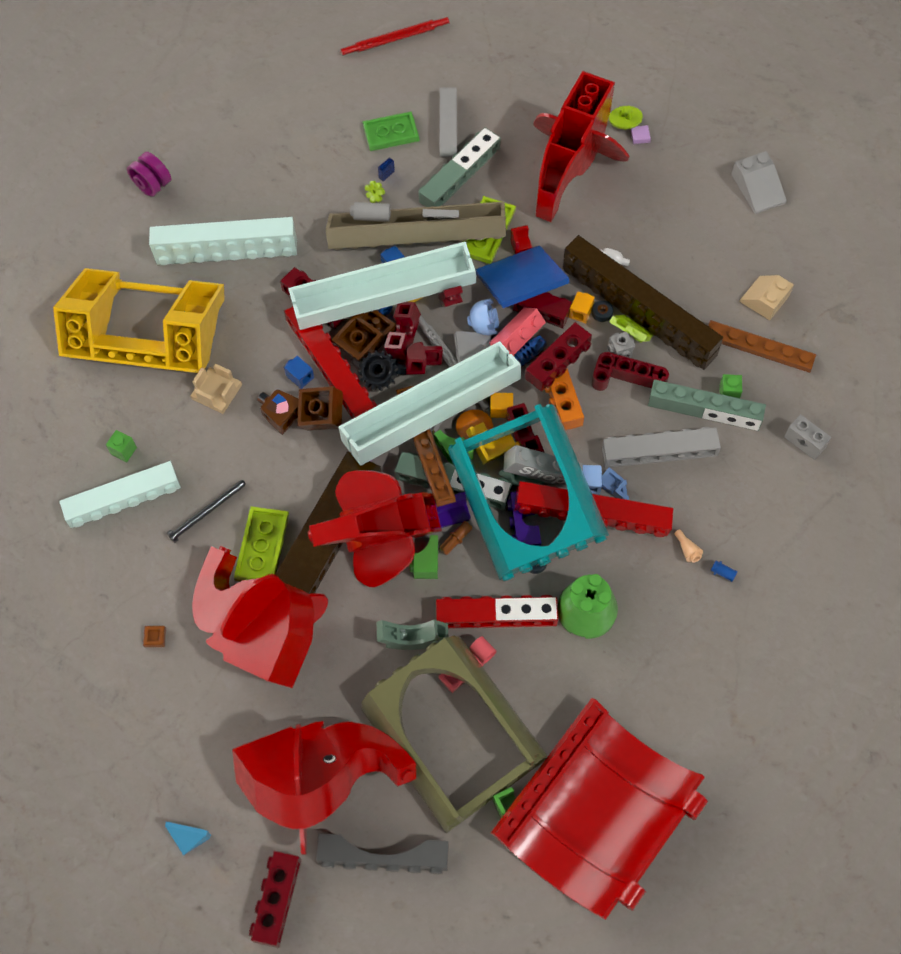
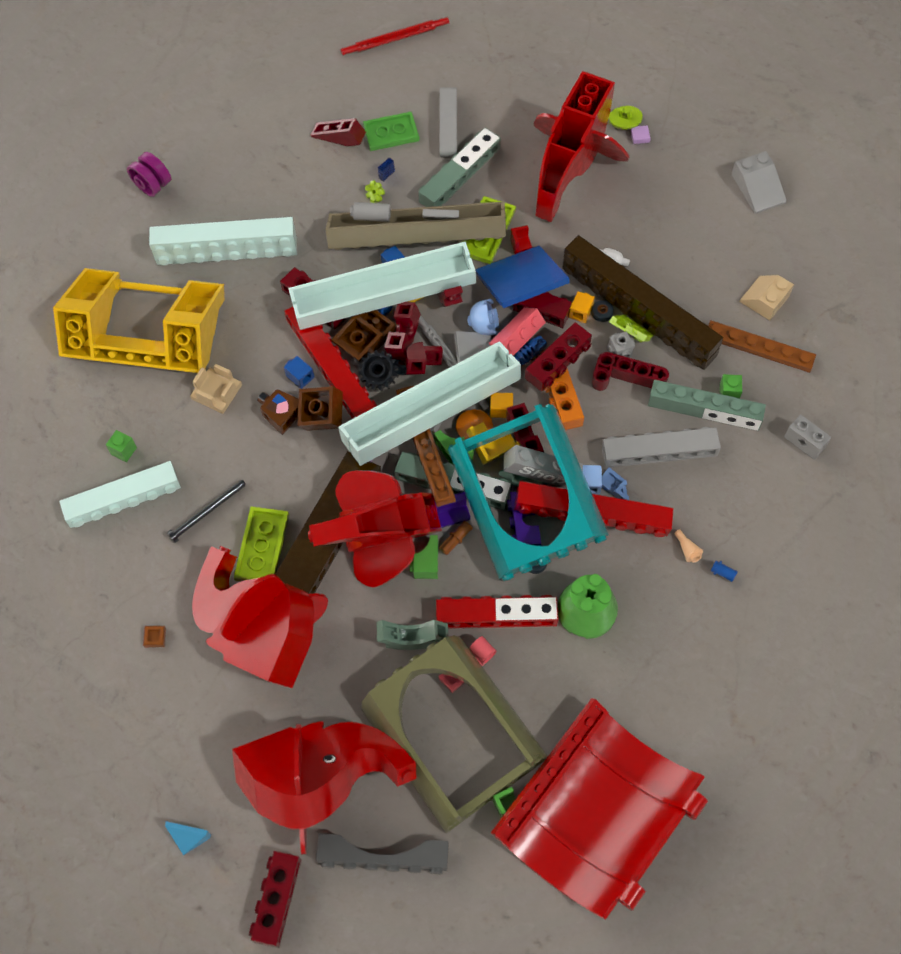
(342, 132): none -> dark red slope

